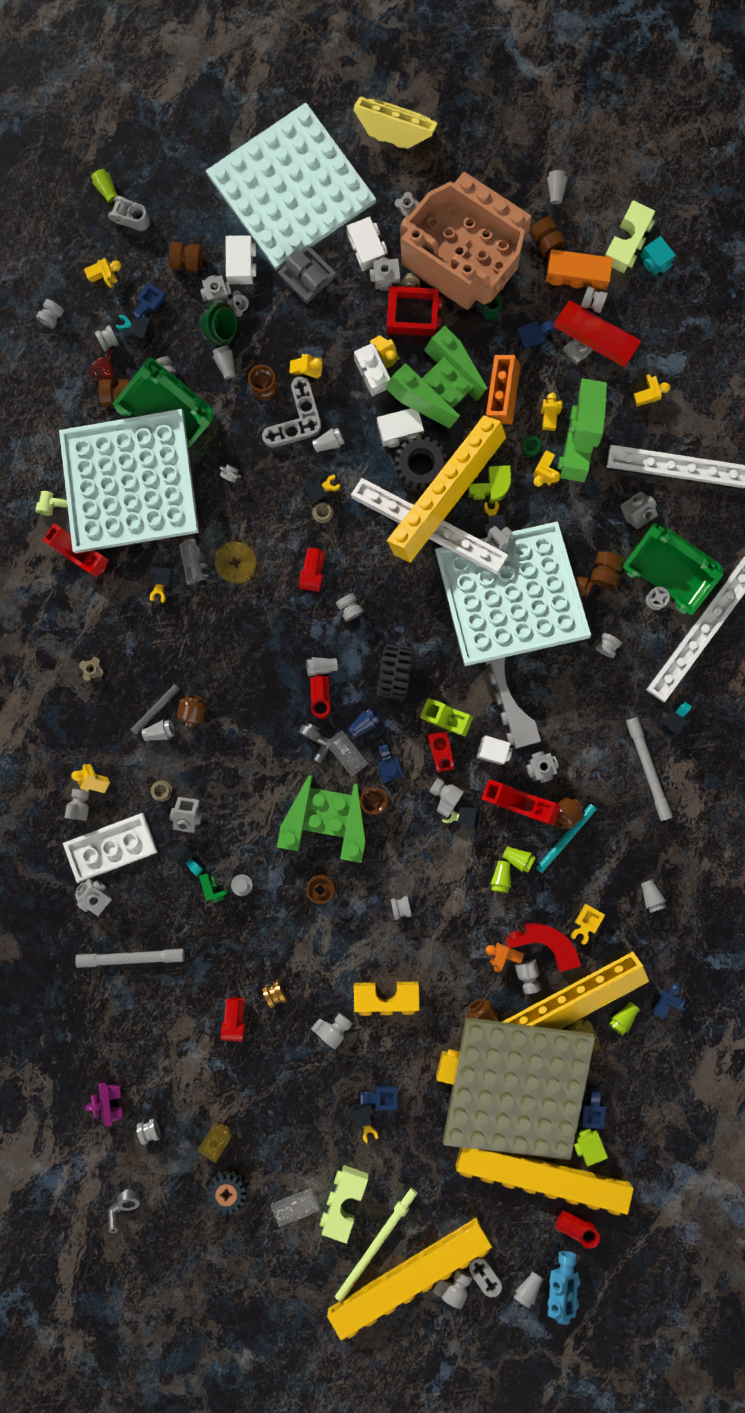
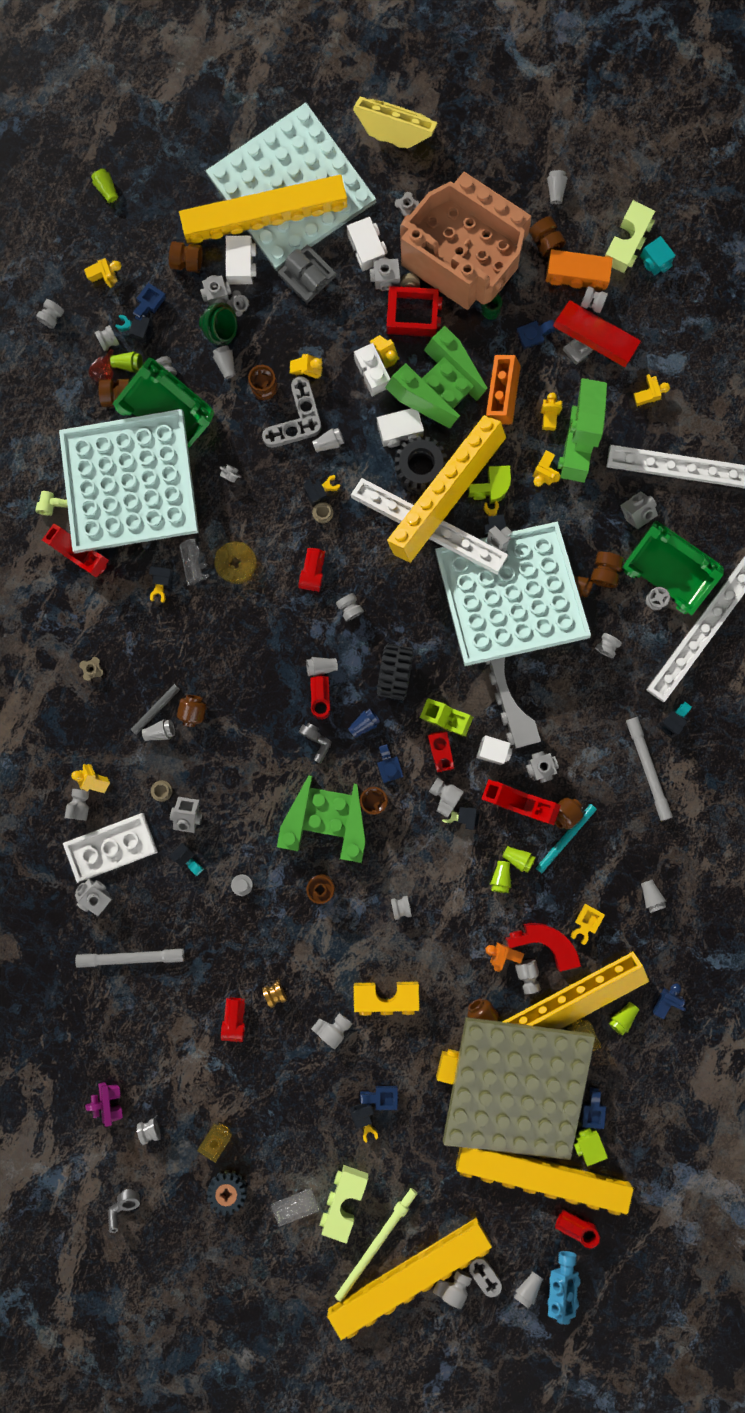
(125, 213): light grey piece -> none
(127, 361): none -> lime cone
(209, 885): green bracket -> none
(263, 209): none -> yellow brick
(346, 753): clear plate -> none
(531, 446): dark green tile -> none

